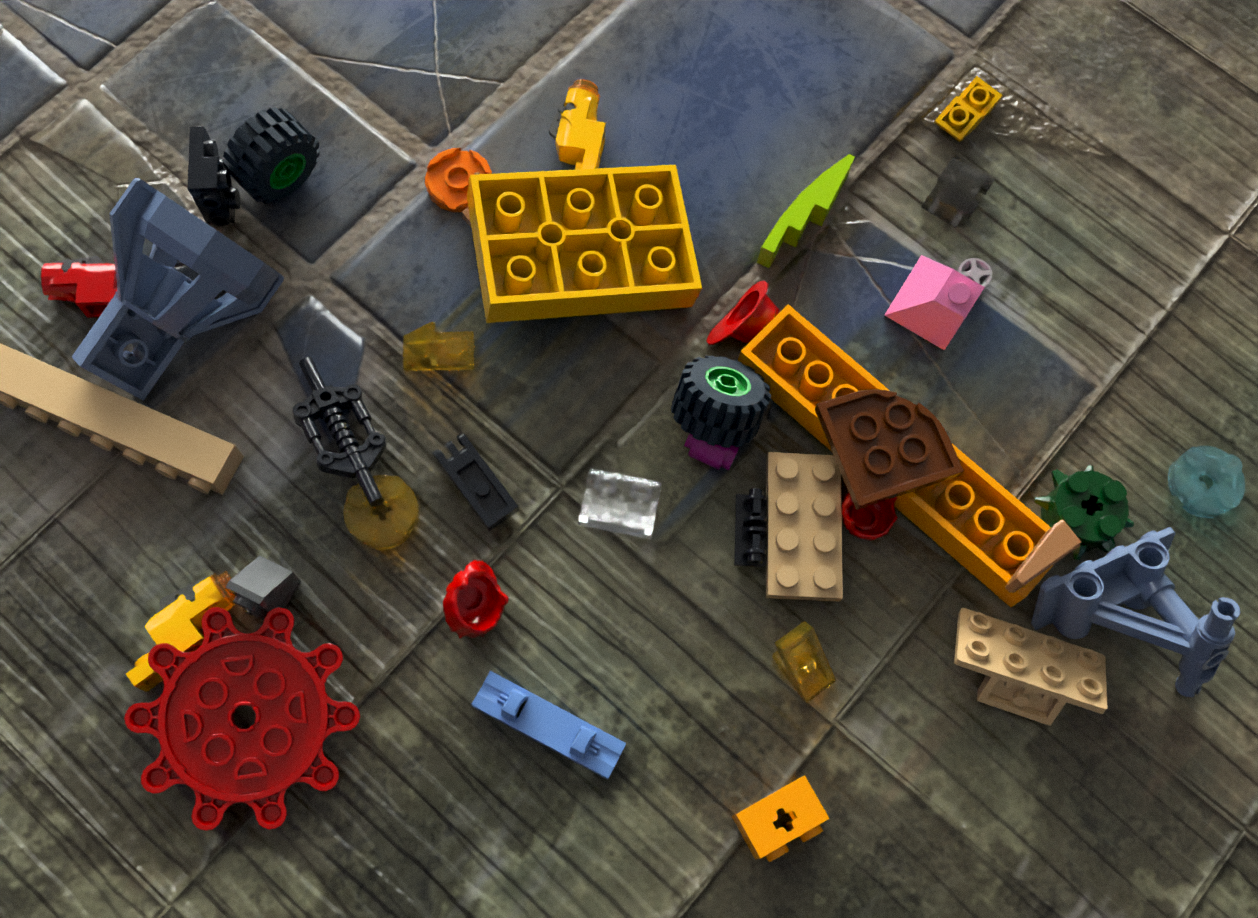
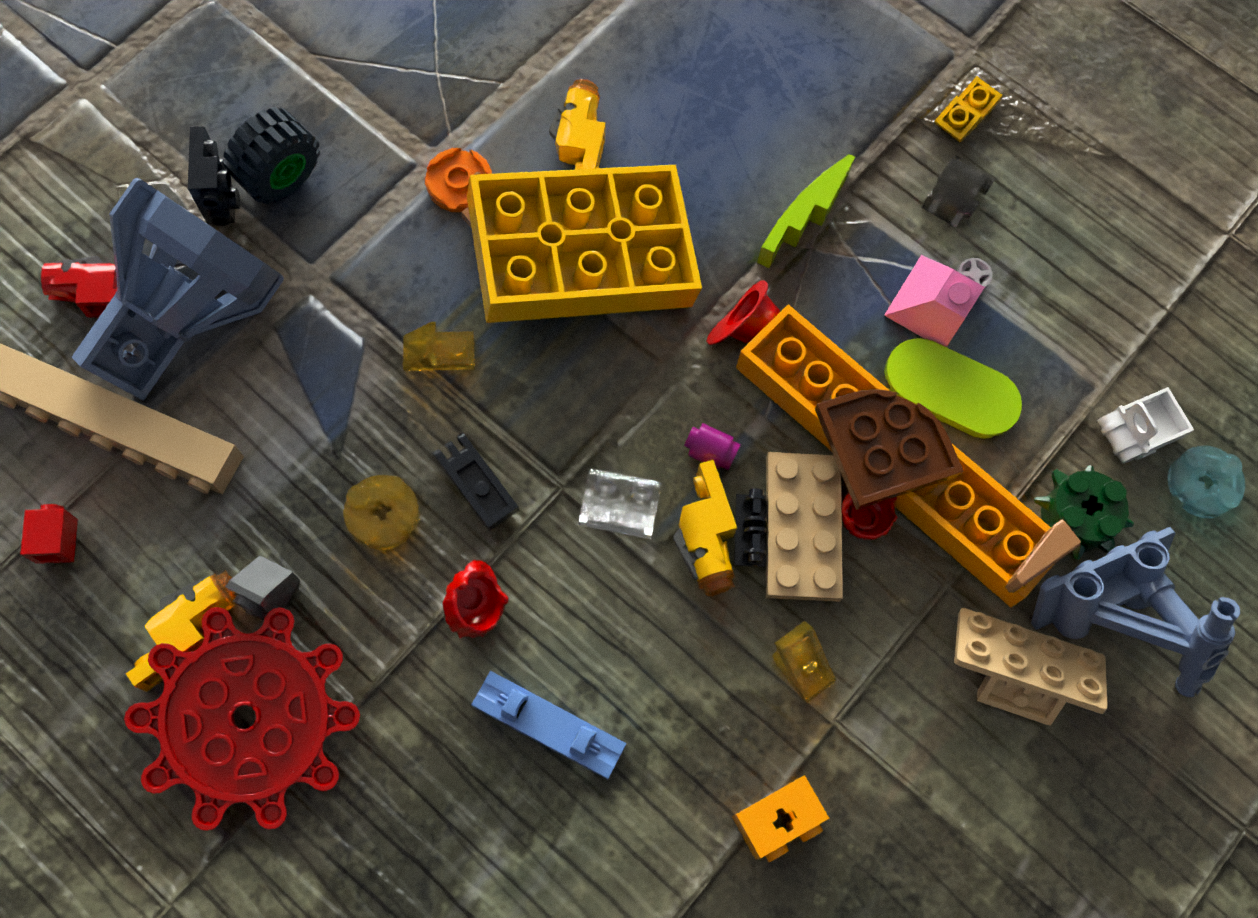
(49, 535): none -> red brick
(327, 404): black bar -> none
(702, 533): none -> yellow plate
(720, 401): black wheel -> none
(954, 388): none -> lime tile
(1145, 426): none -> white piece

